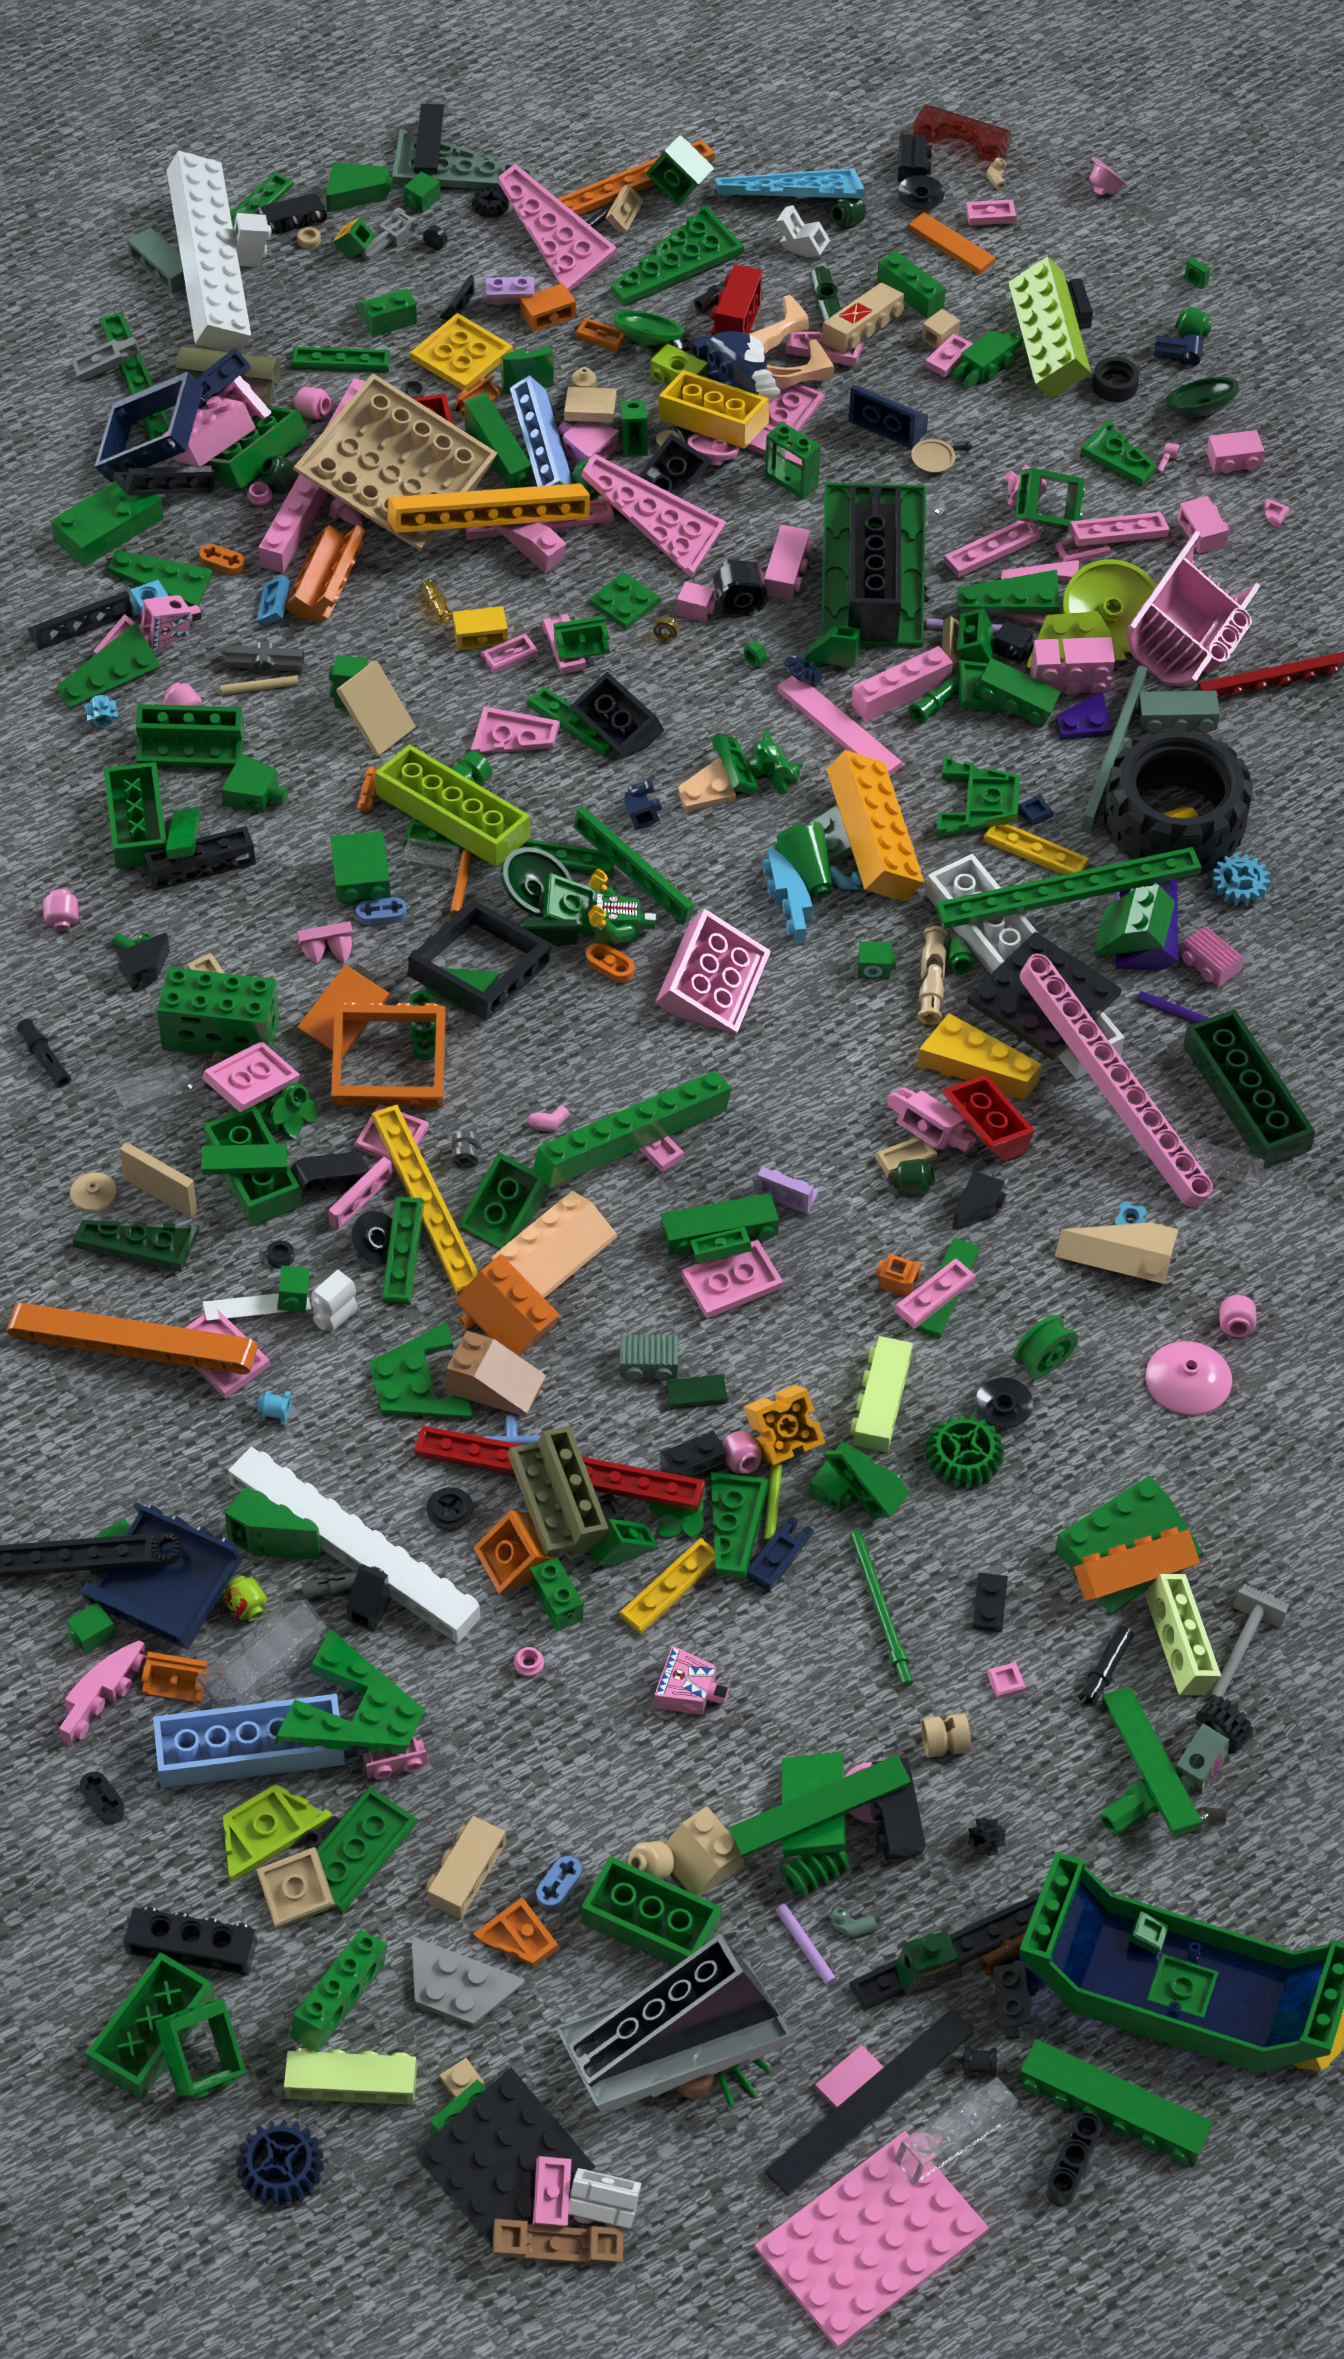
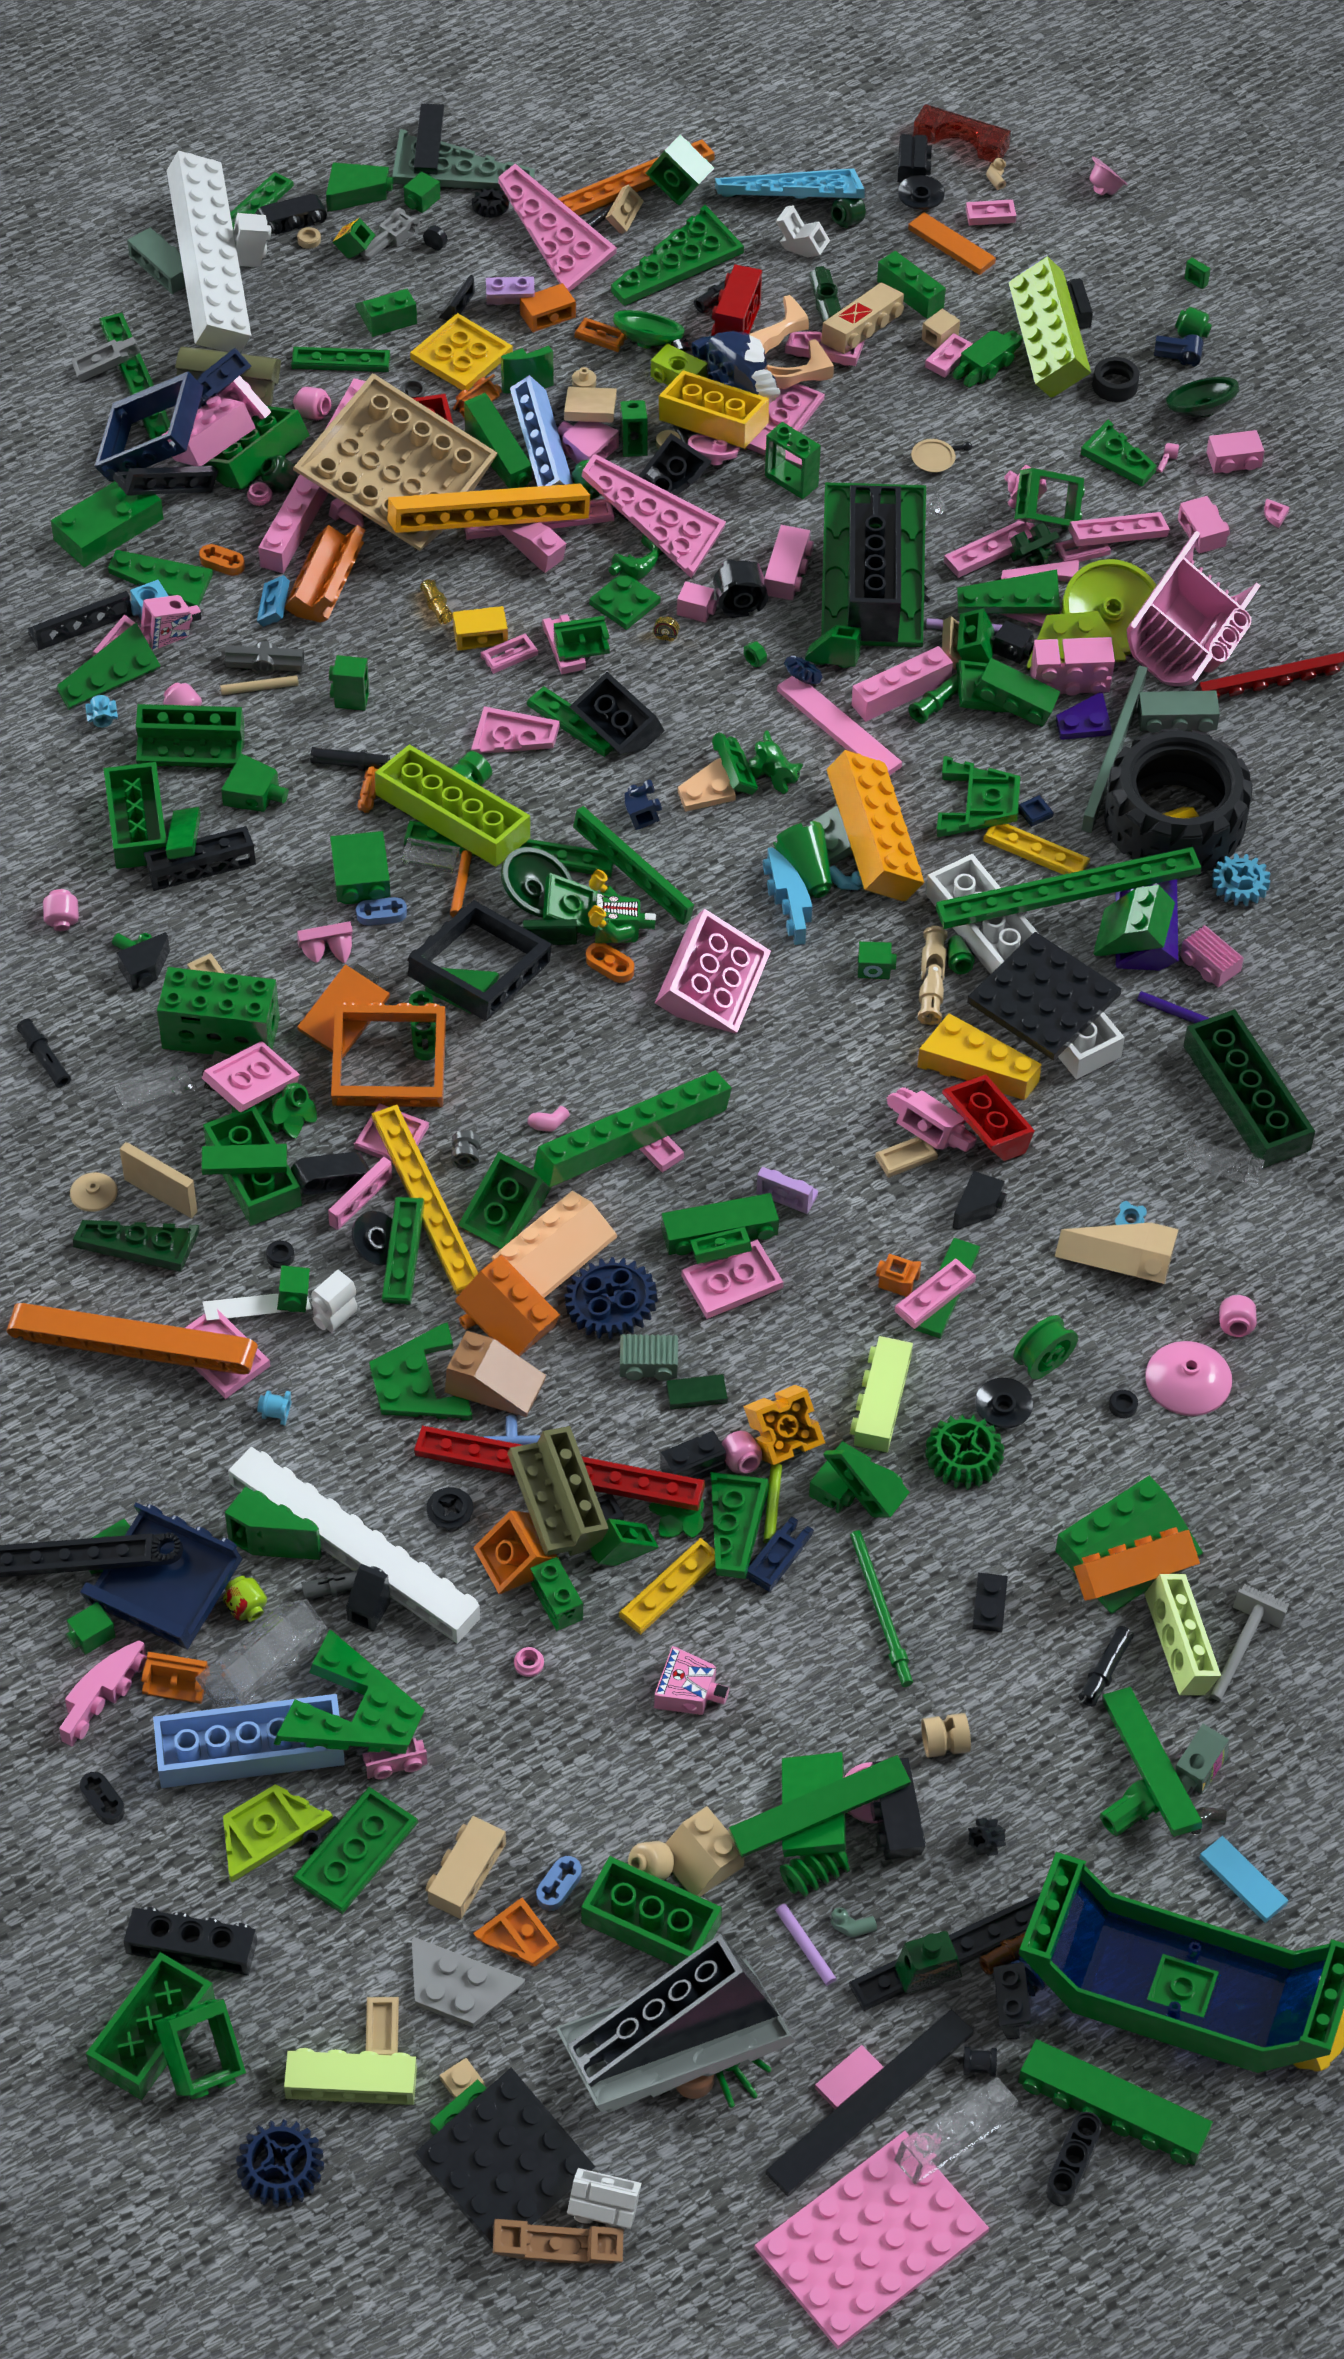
(295, 1888): tan tile -> none
(338, 1991): green brick -> none
(360, 760): none -> black pin
(375, 708): tan tile -> none
(382, 2025): none -> tan tile
(552, 2191): bright pink plate -> none
(611, 1298): none -> dark blue gear
(636, 567): none -> green animal
(886, 417): dark blue slope -> none
(914, 1177): dark green head -> none
(1006, 1680): bright pink tile -> none
(1042, 539): none -> dark green hips
(1116, 1093): bright pink beam -> none
(1123, 1404): none -> black tile
(1148, 1933): green tile -> none
(1227, 1721): black tyre -> none
(1243, 1879): none -> medium azure tile

